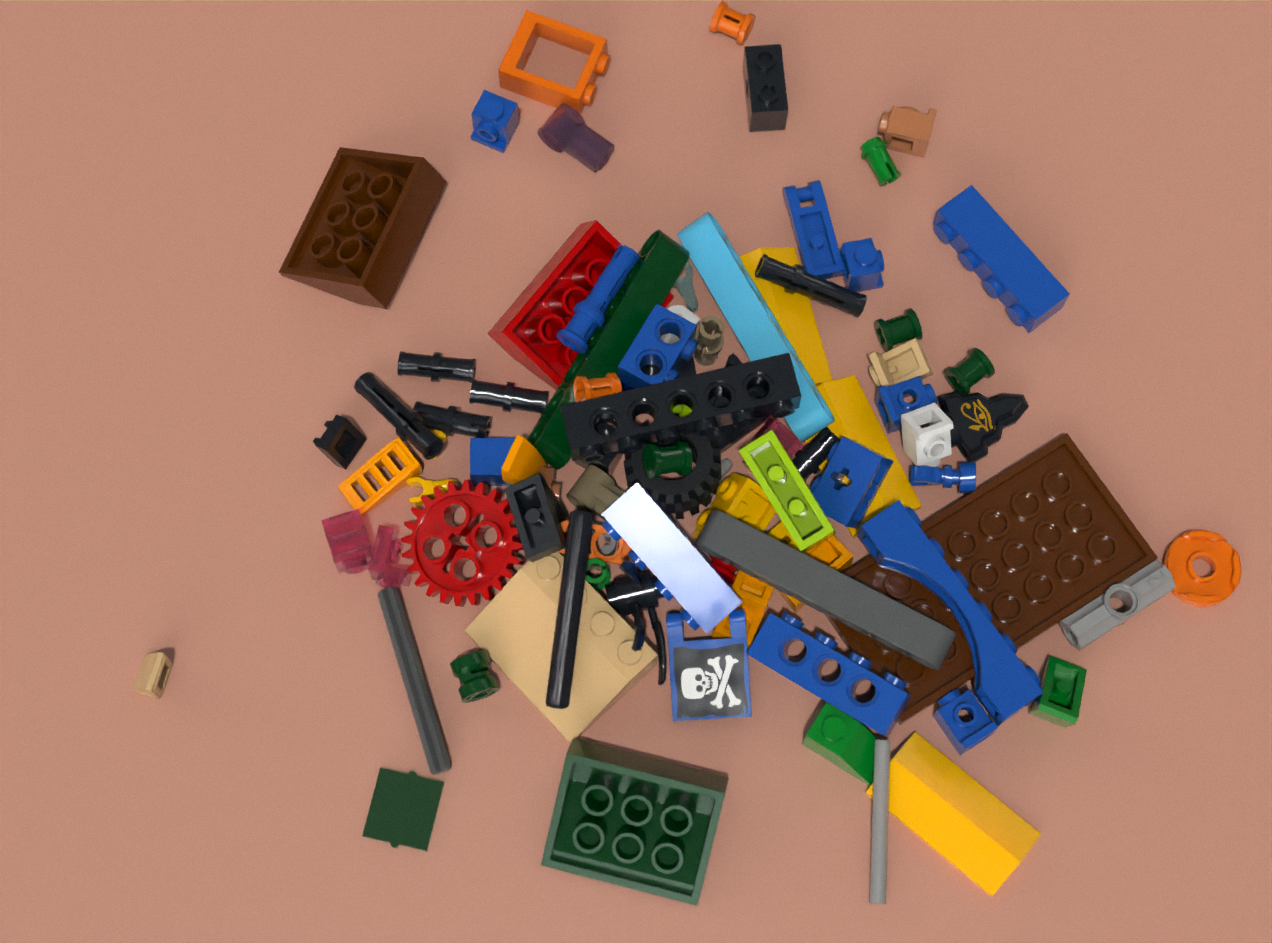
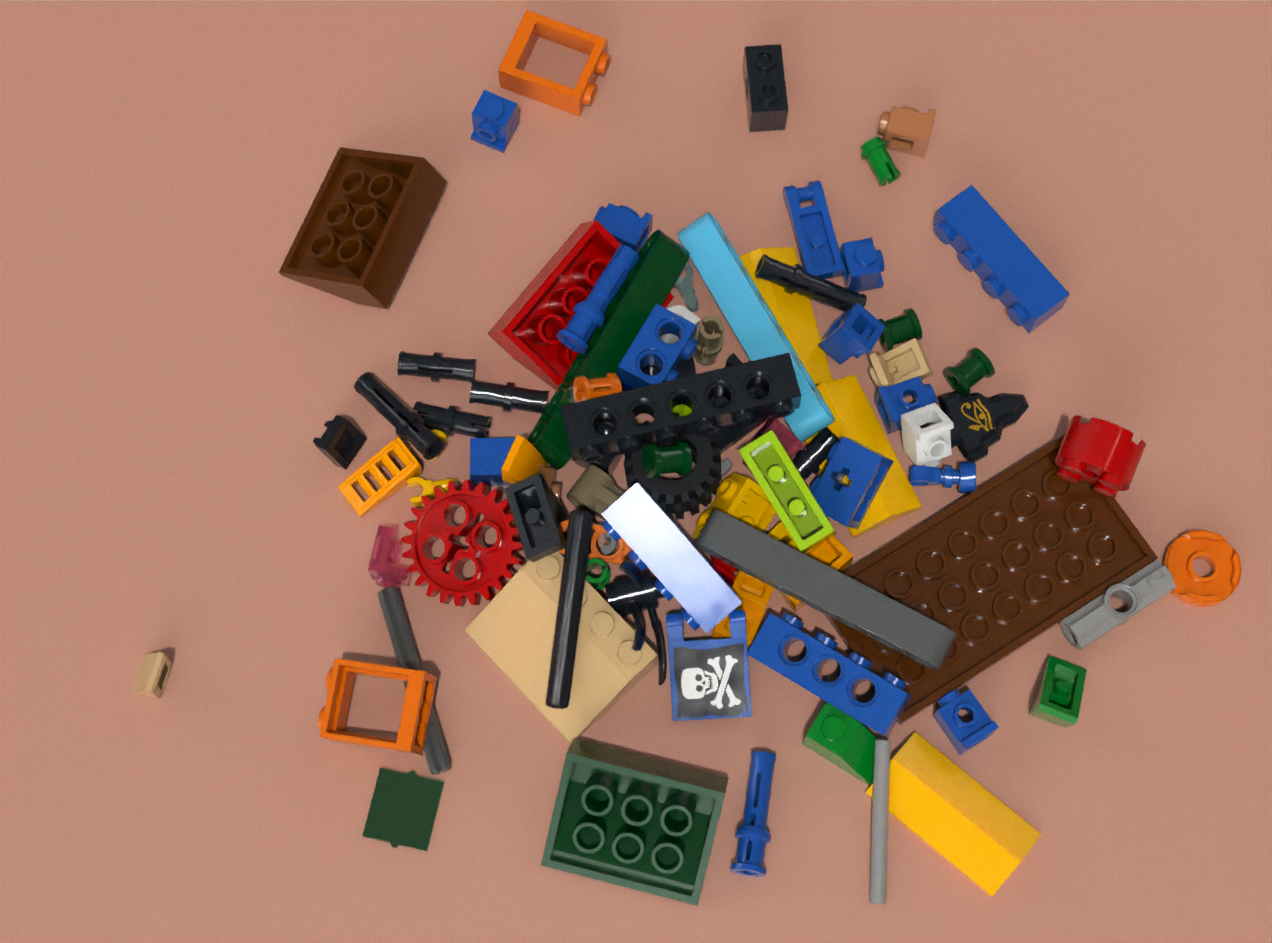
(348, 542): clear pink brick -> none
(414, 714): none -> orange window
(474, 676): dark green wheel -> none
(569, 133): clear purple piece -> none
(625, 225): none -> blue brick
(732, 23): orange bush -> none
(753, 838): none -> blue pin
(851, 334): none -> blue brick
(901, 546): blue arch -> none
(1099, 455): none -> red brick

